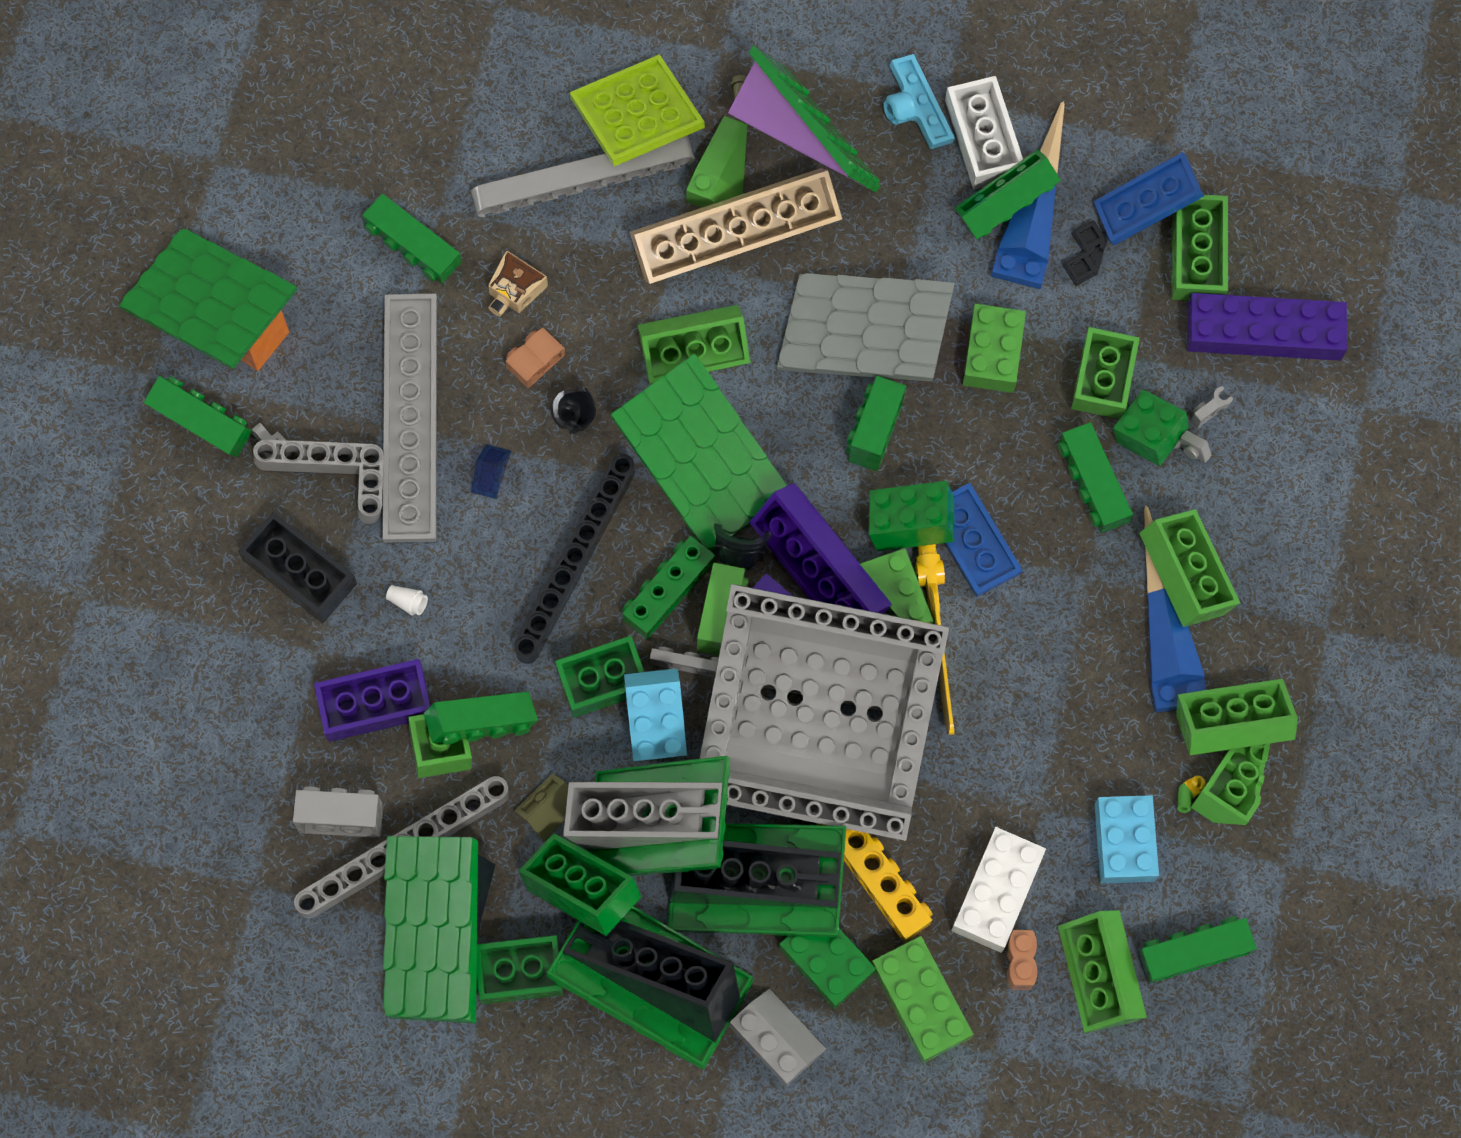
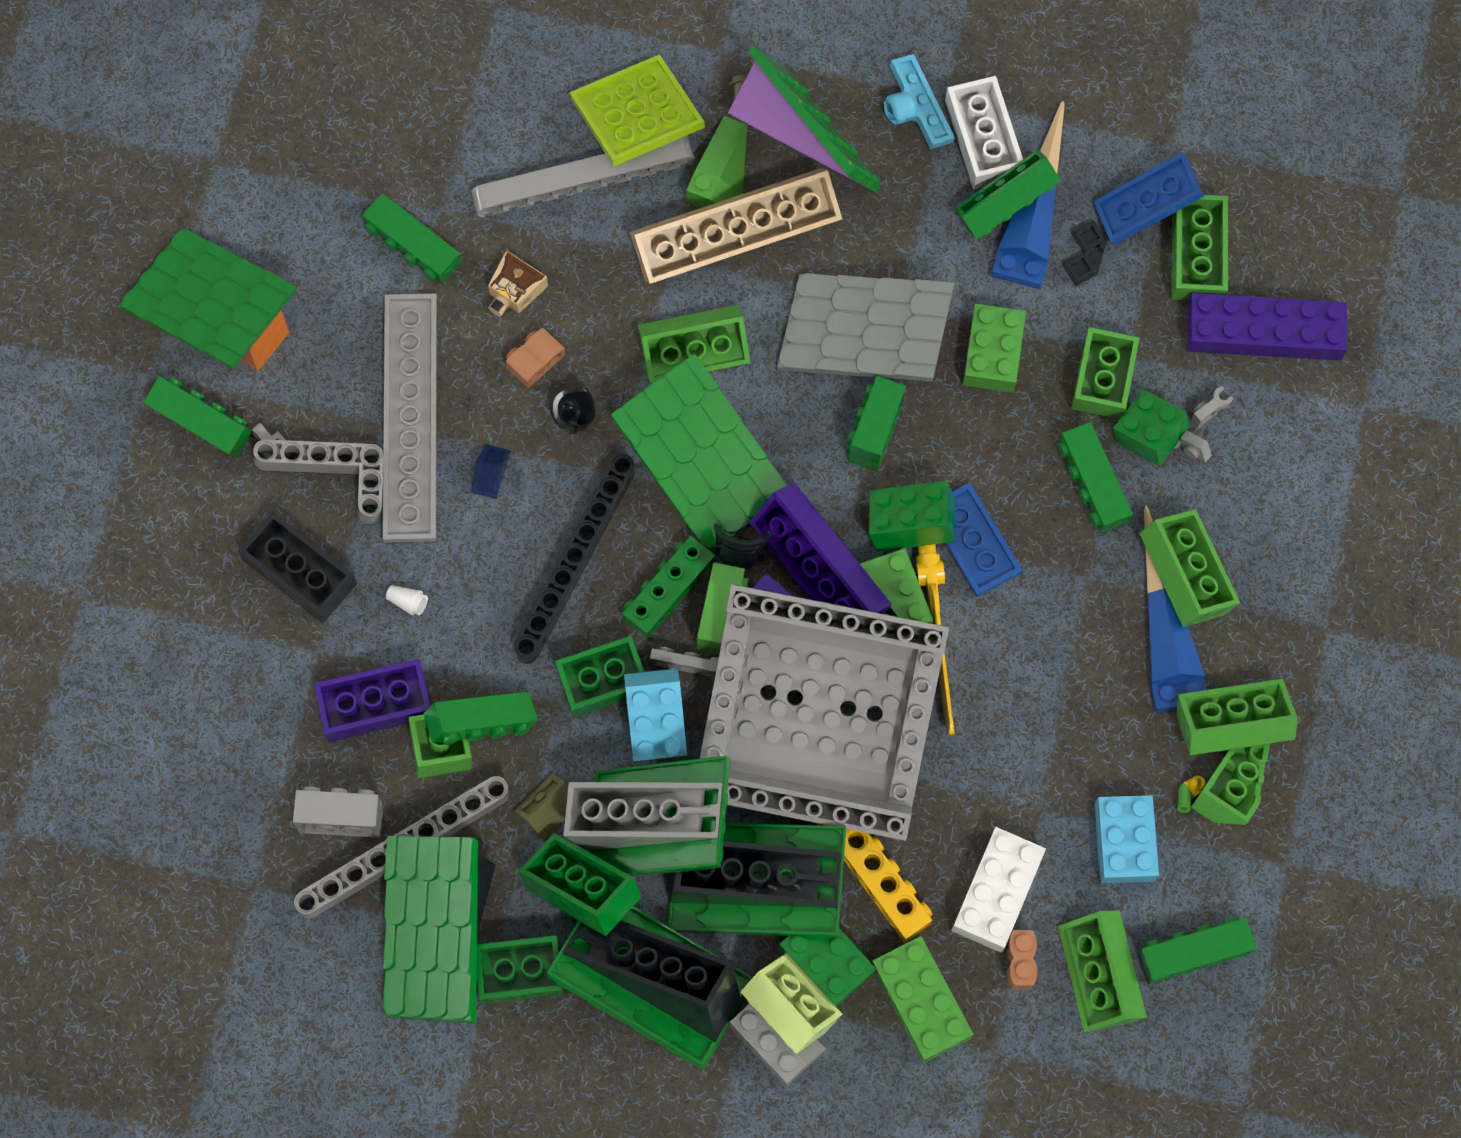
(791, 1003): none -> yellowish green brick

